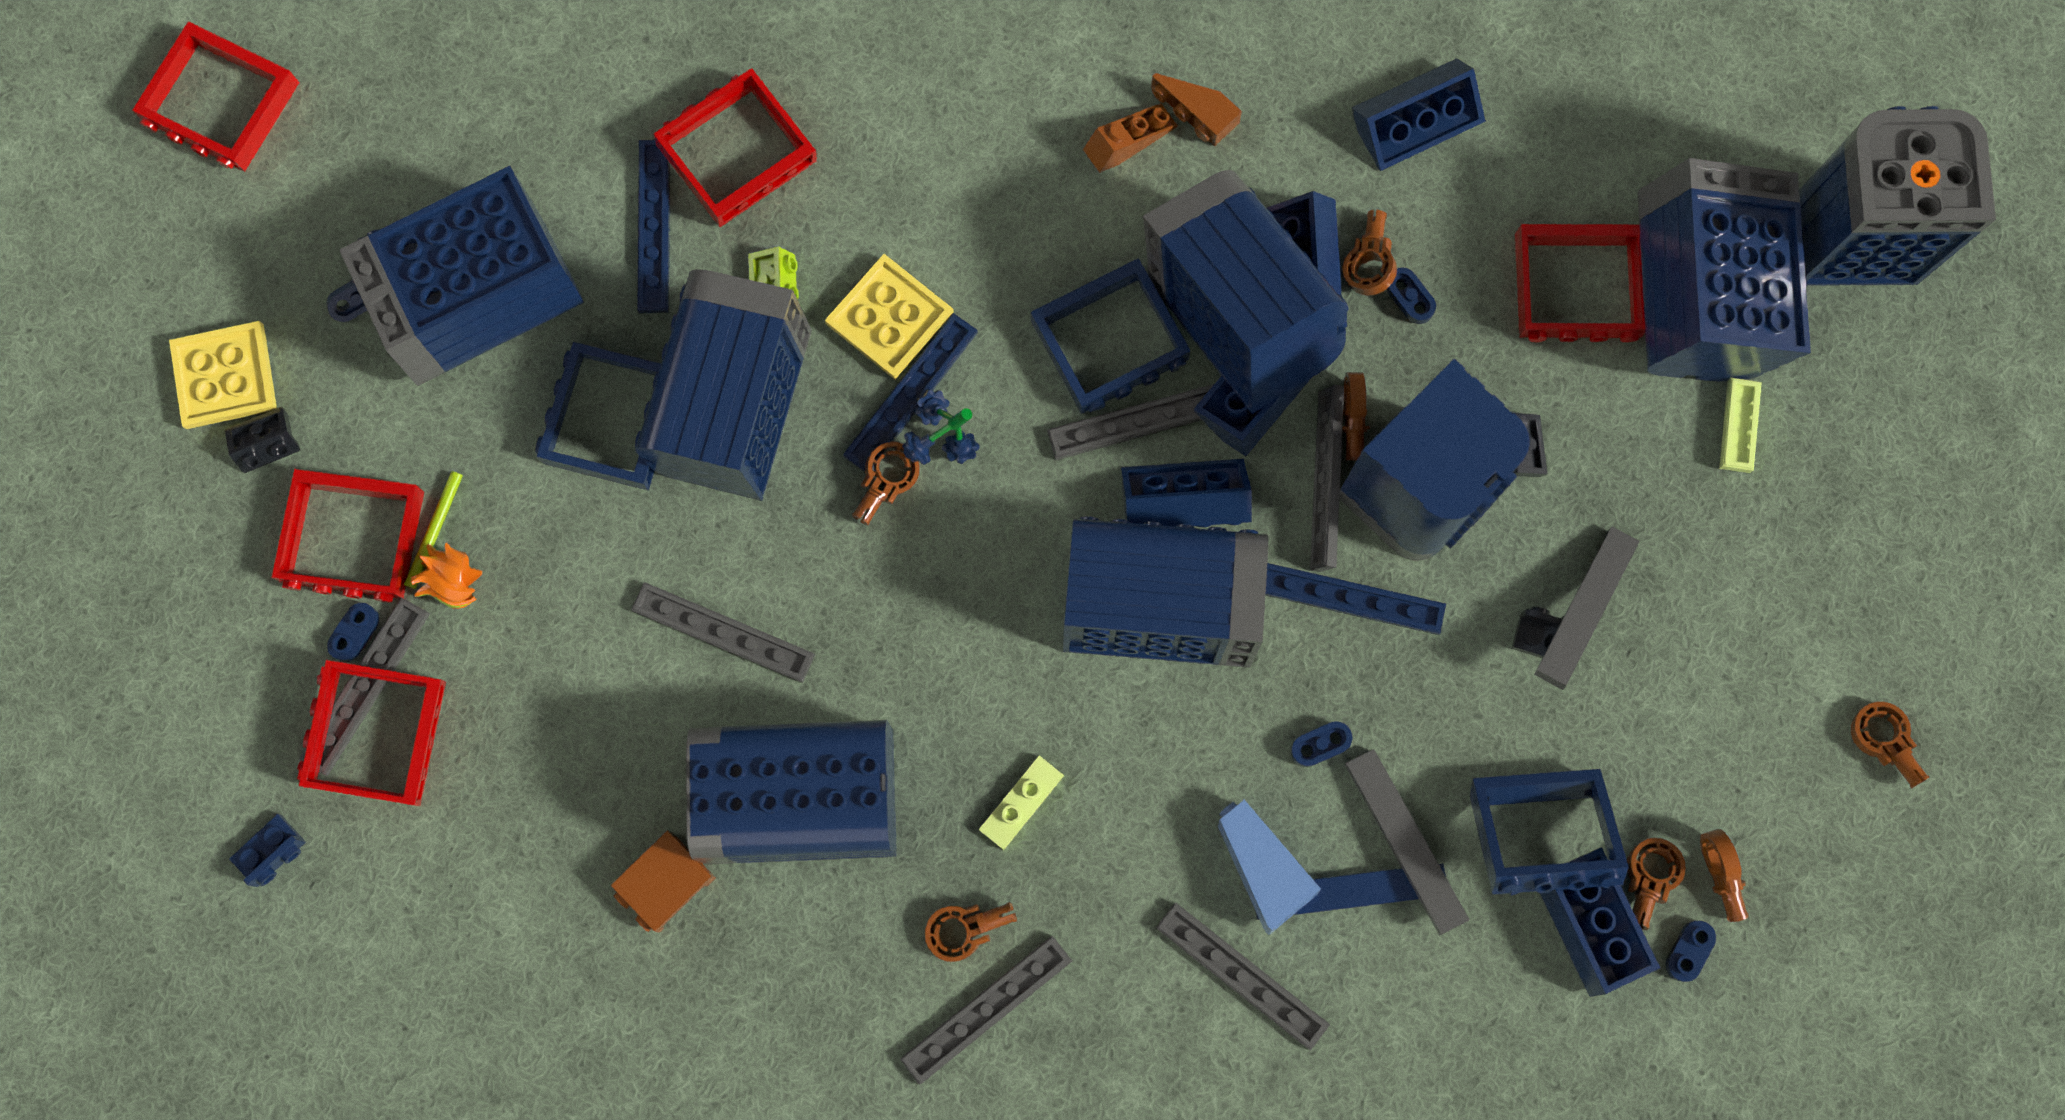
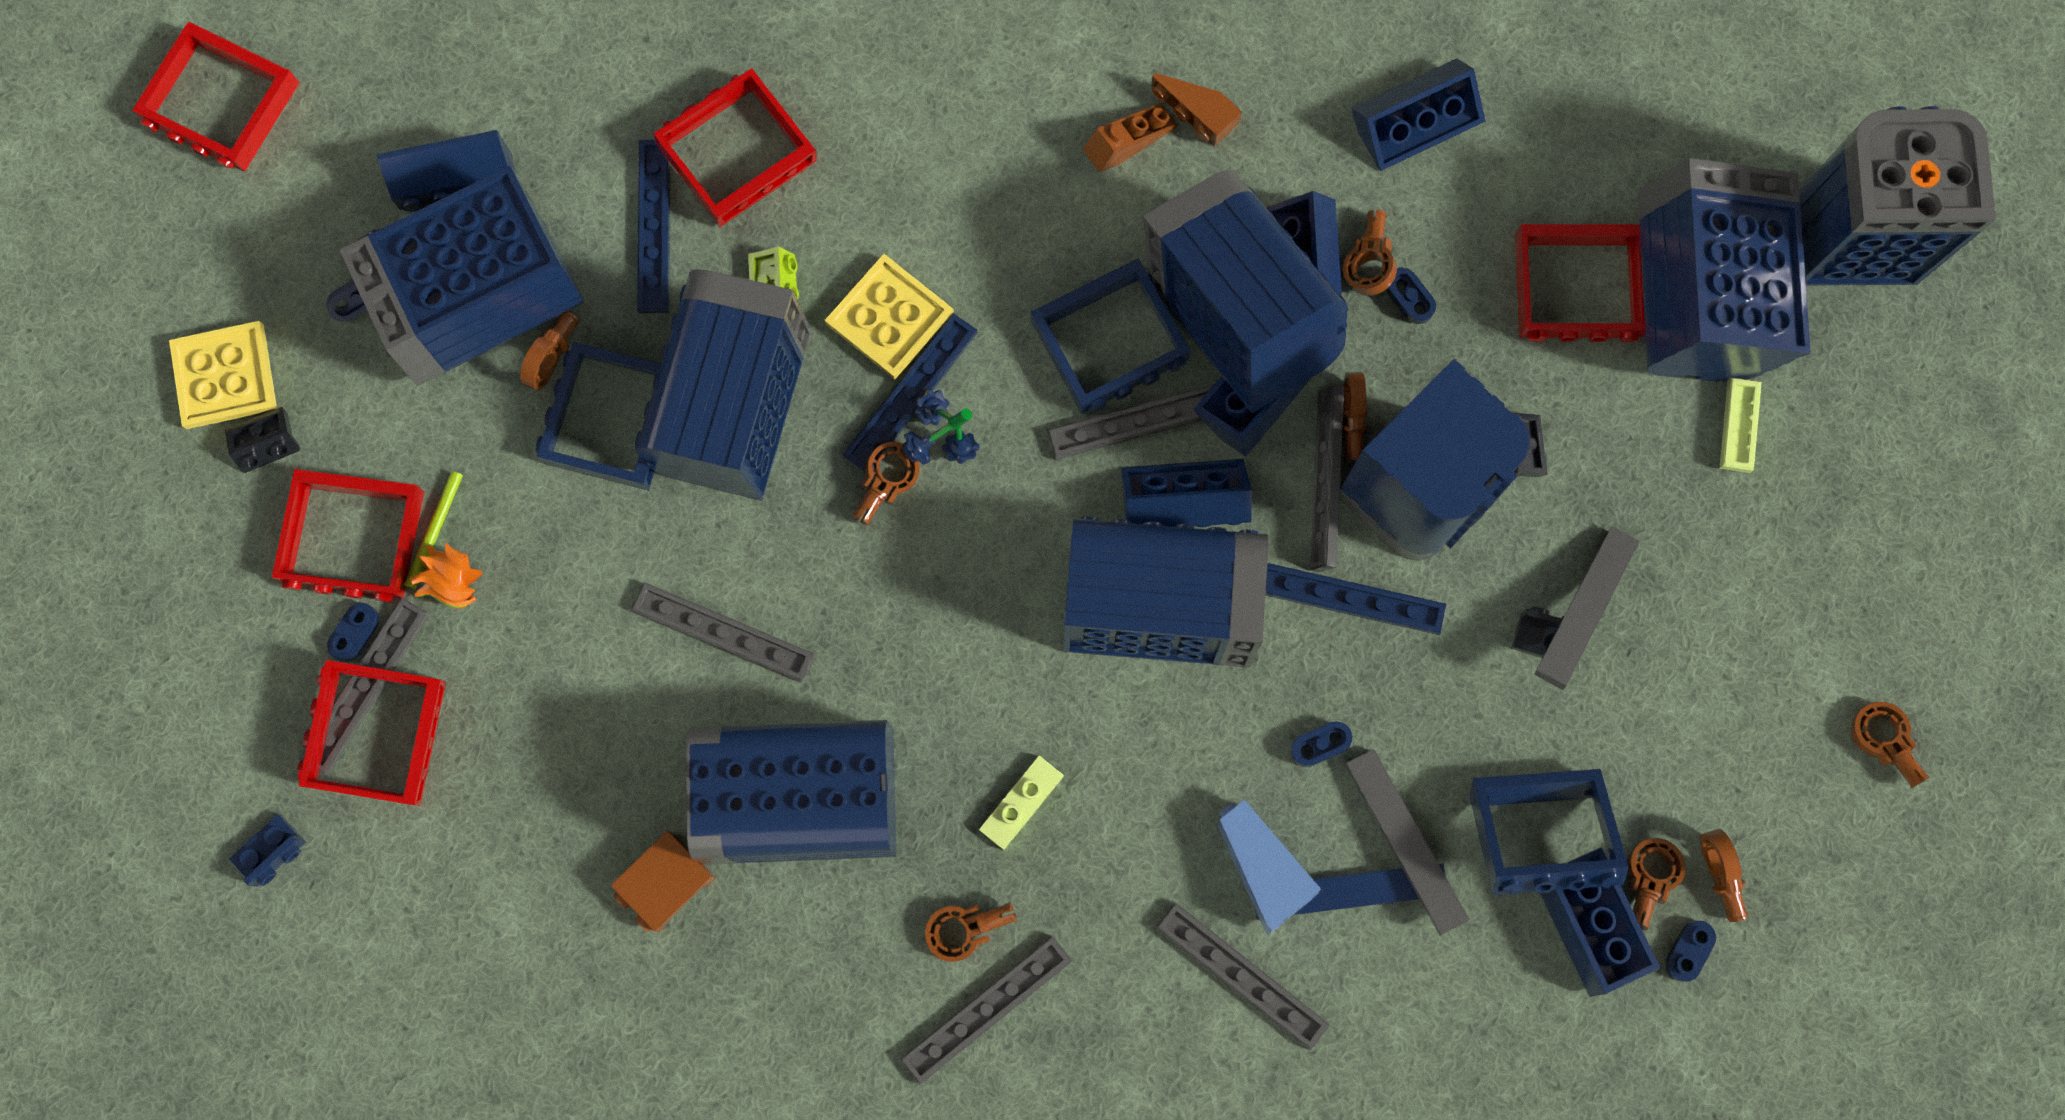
(441, 168): none -> dark blue slope
(546, 351): none -> dark orange pin

